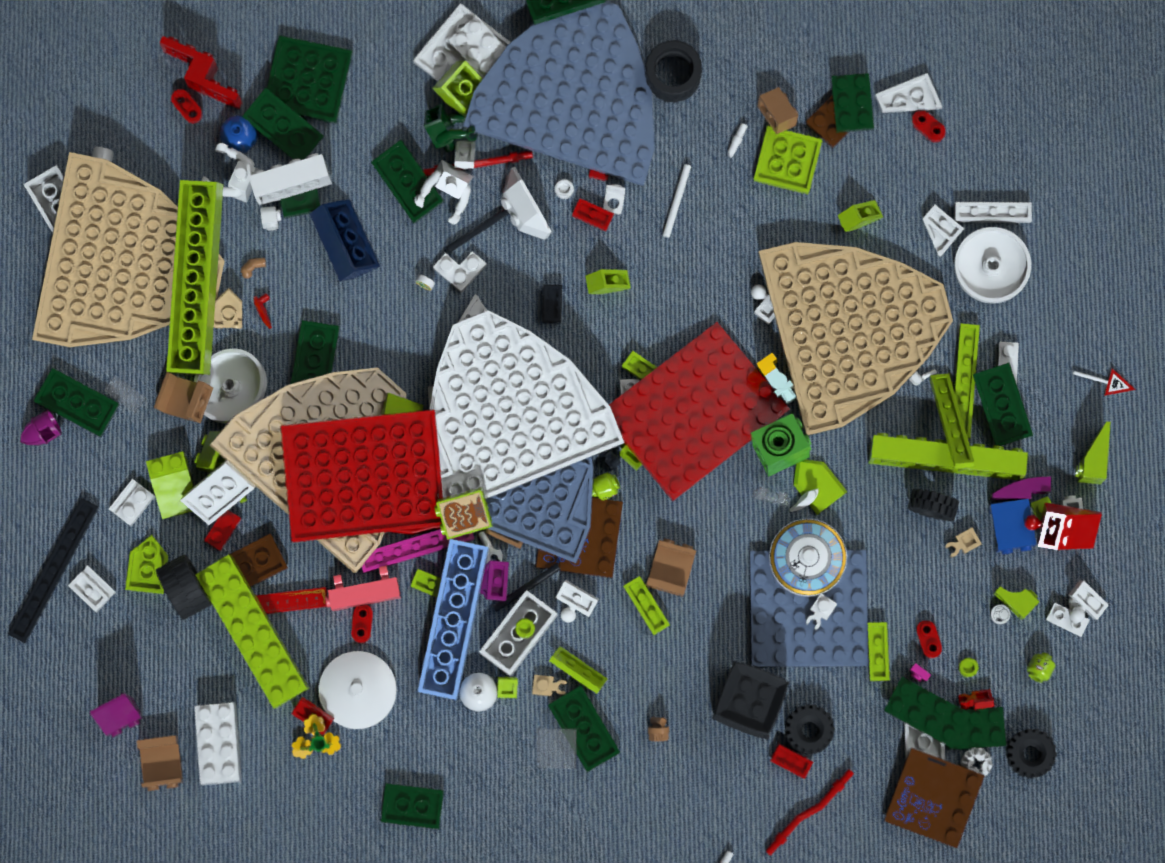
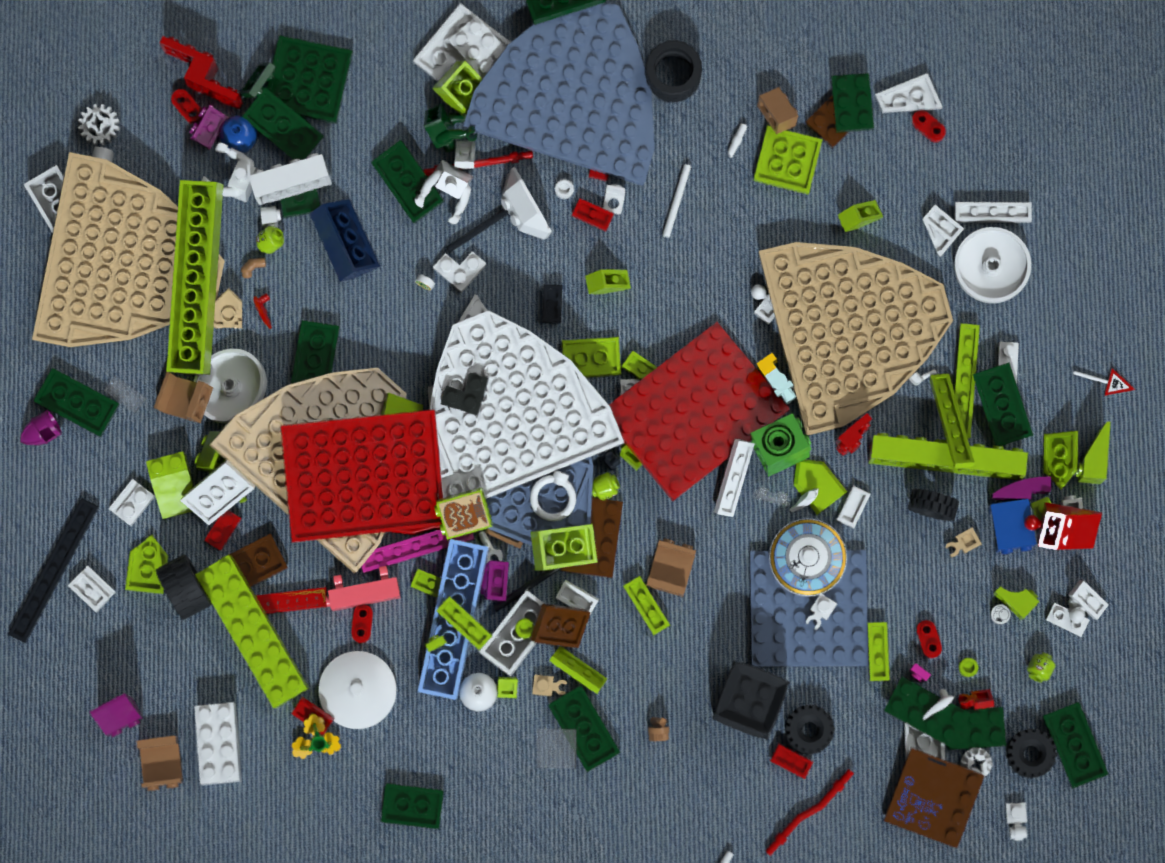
(107, 123): none -> white gear
(208, 127): none -> magenta bracket
(253, 86): none -> dark green plate
(270, 239): none -> lime head
(435, 642): none -> lime plate
(464, 623): none -> lime plate
(467, 400): none -> pearl dark grey plate
(558, 478): none -> white piece
(560, 625): none -> reddish brown plate
(563, 547): none -> lime slope
(594, 356): none -> lime tile
(734, 477): none -> white plate
(851, 438): none -> red plate
(853, 507): none -> white tile
(942, 703): none -> white bar
(1015, 815): none -> white plate
(1061, 456): none -> lime tile
(1075, 745): none -> dark green plate

